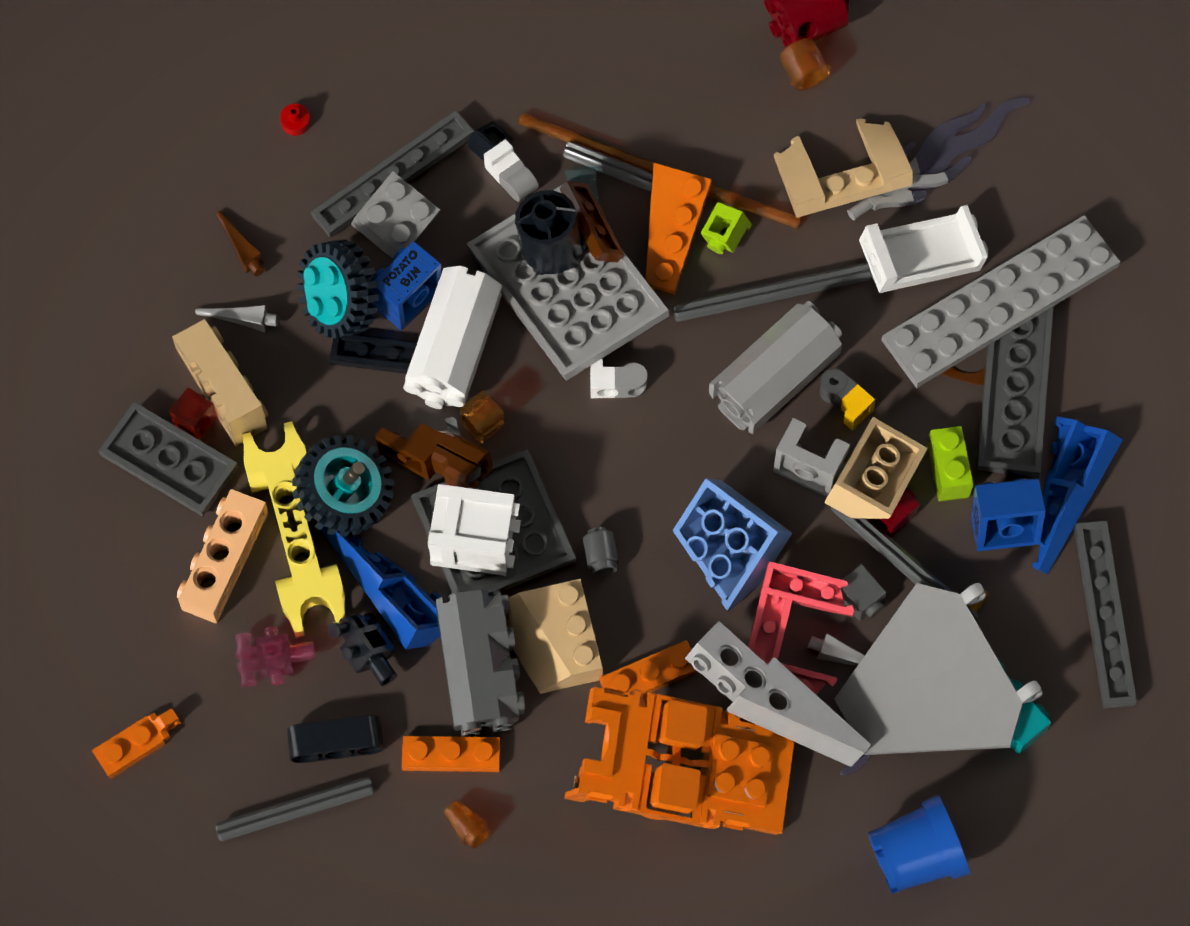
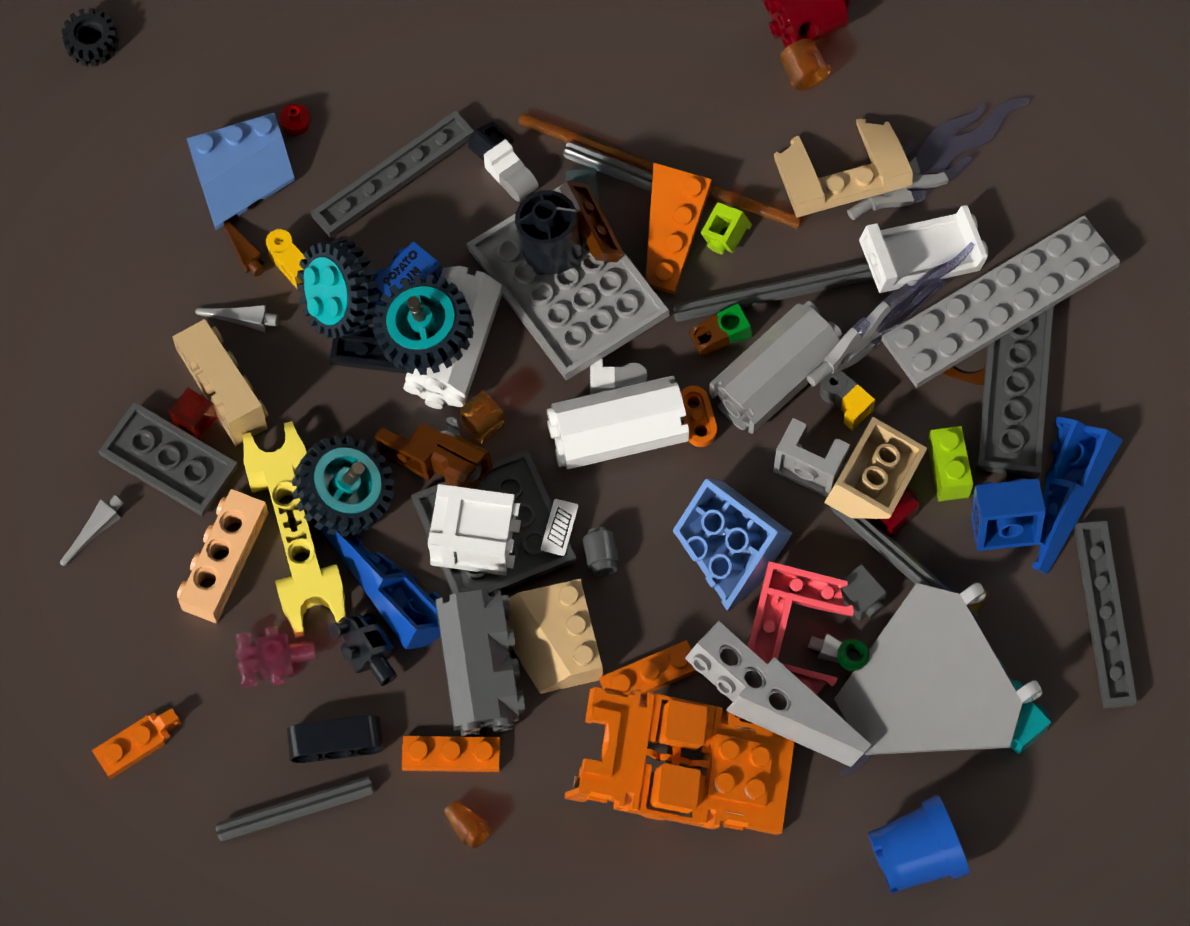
(84, 23): none -> black tyre
(100, 520): none -> light grey piece
(240, 165): none -> medium blue wedge
(285, 254): none -> yellow leg
(395, 215): light grey brick -> none
(423, 324): none -> wheel
(559, 527): none -> white sticker
(617, 422): none -> white brick
(699, 417): none -> orange plate
(721, 330): none -> leg
(859, 648): none -> dark green plate
(887, 315): none -> piece

